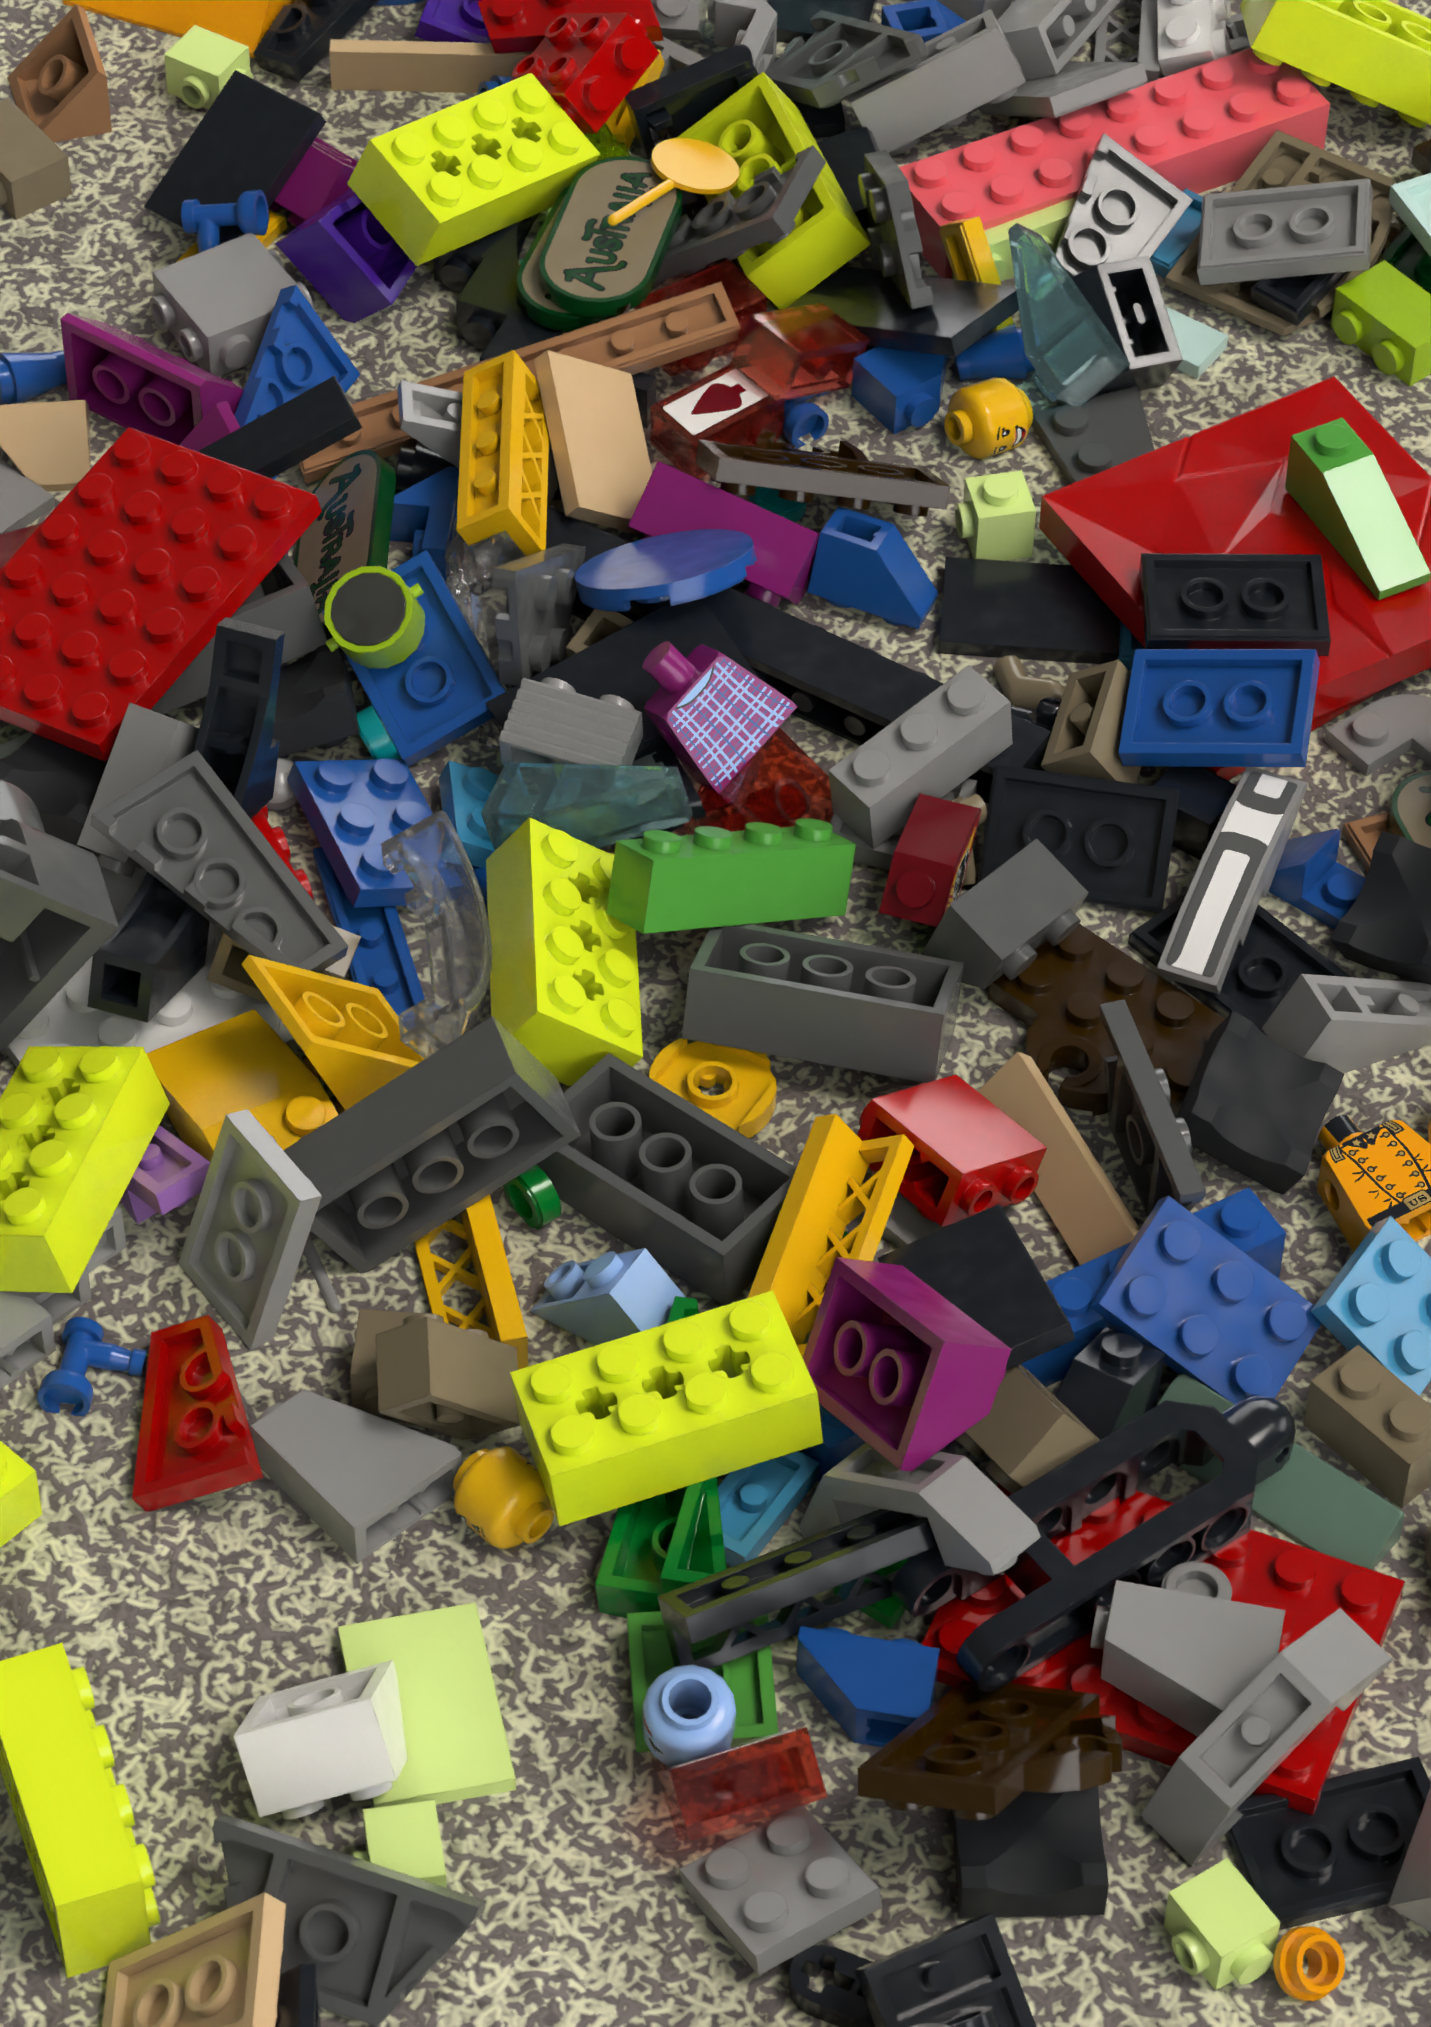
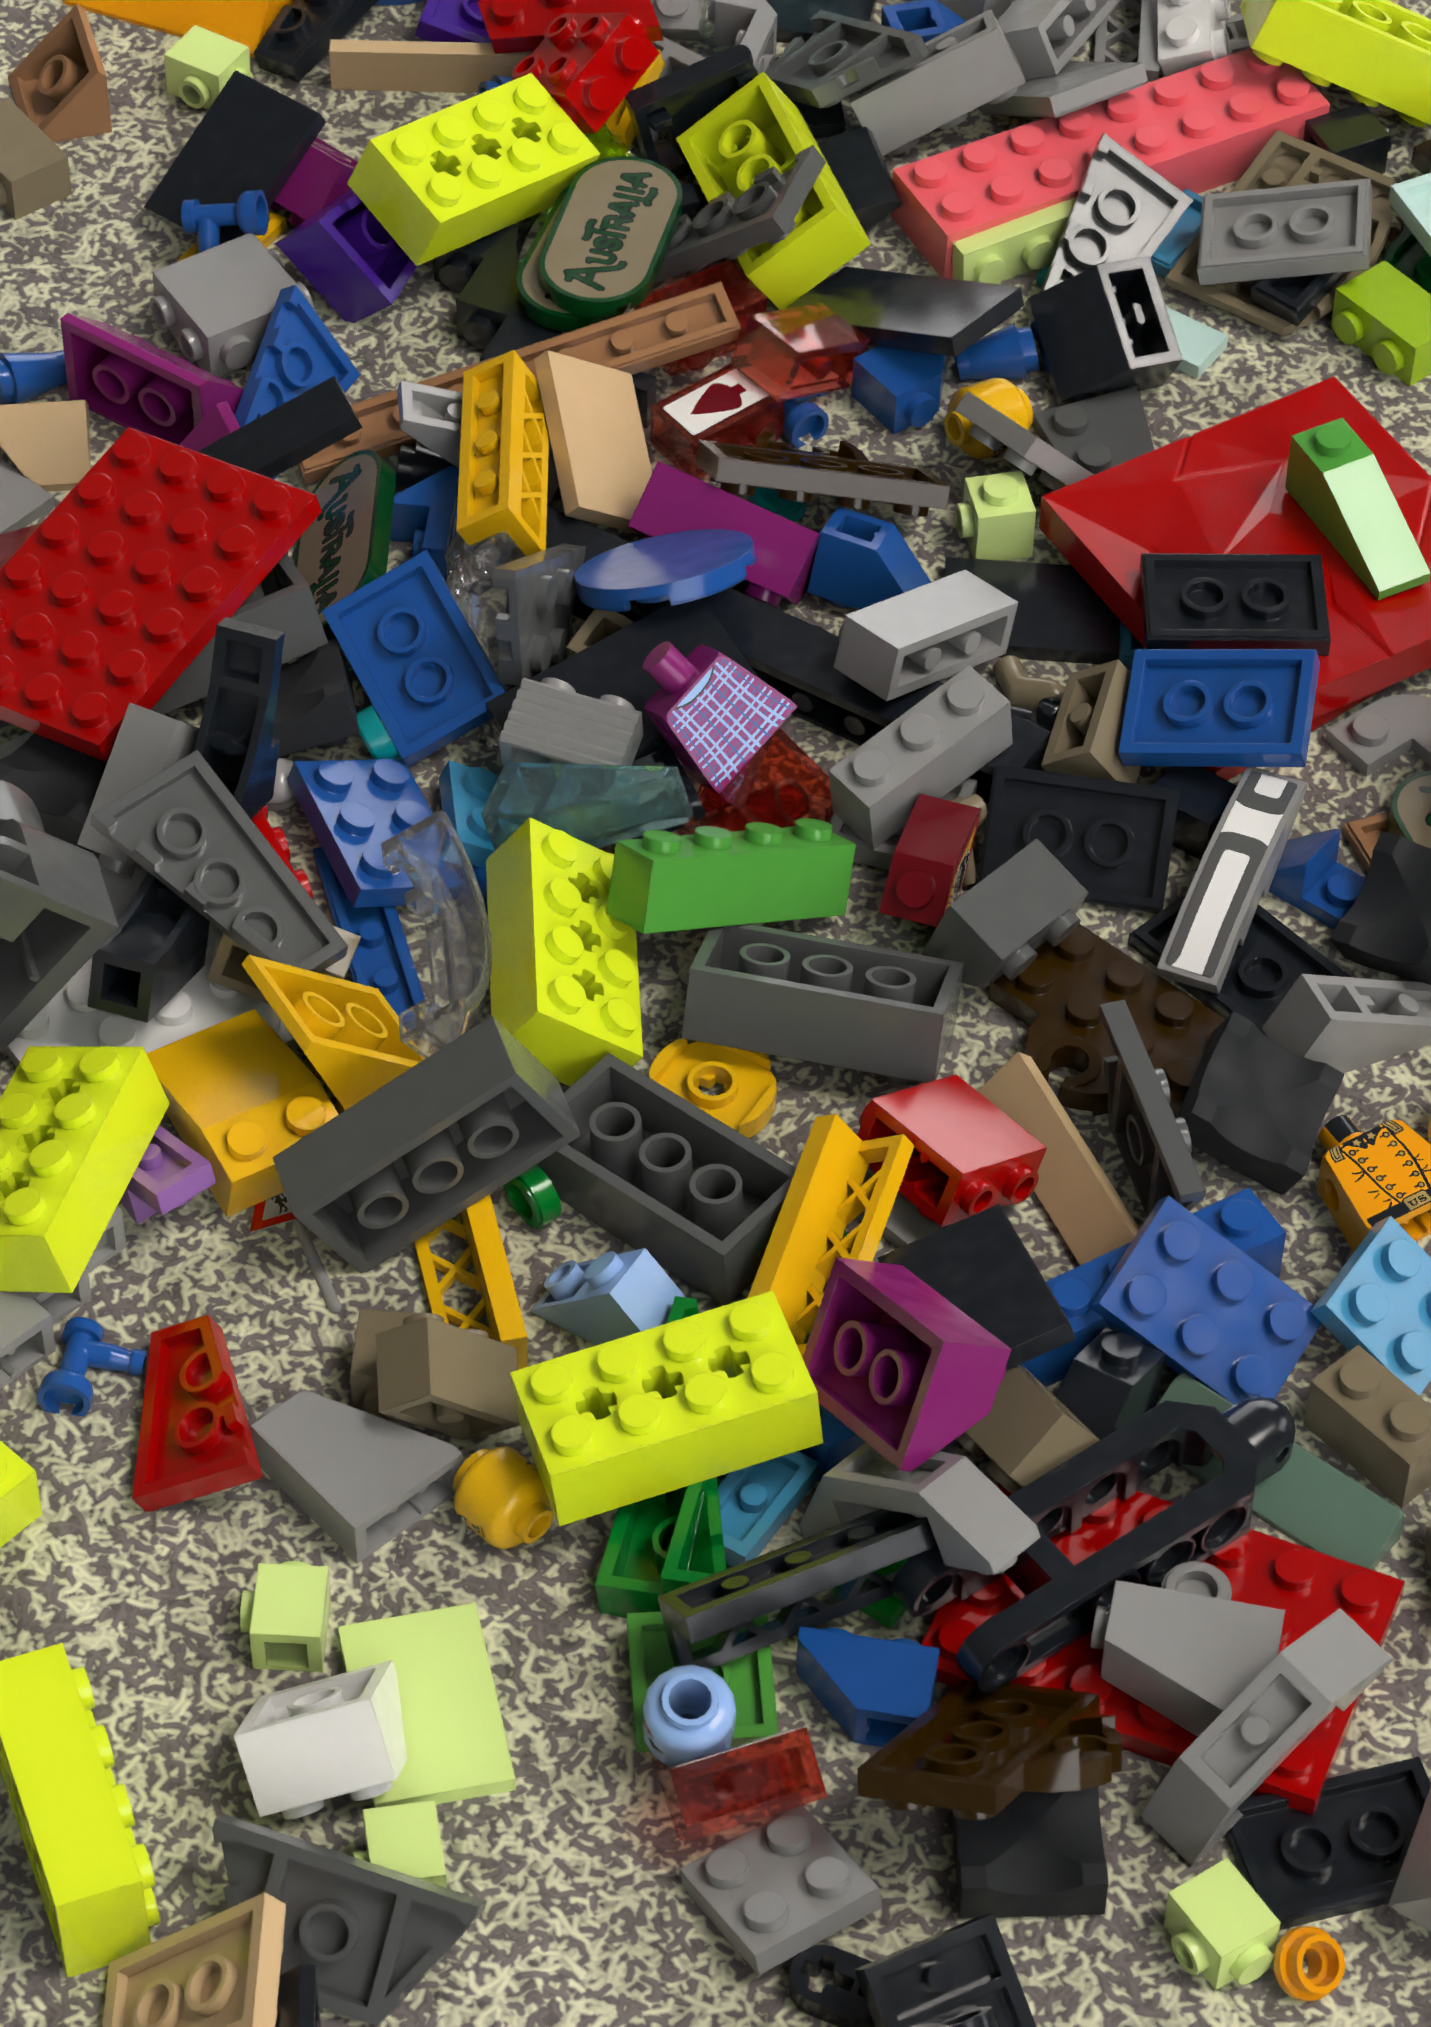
(249, 1228): light grey plate -> none
(287, 1616): none -> yellowish green brick
(374, 617): piece -> none
(688, 166): yellow piece -> none
(893, 227): dark grey wing -> none
(925, 634): none -> light grey brick
(970, 254): yellow tile -> none
(1024, 447): none -> light grey plate
(1059, 326): clear light blue slope -> none
(1351, 135): none -> black brick

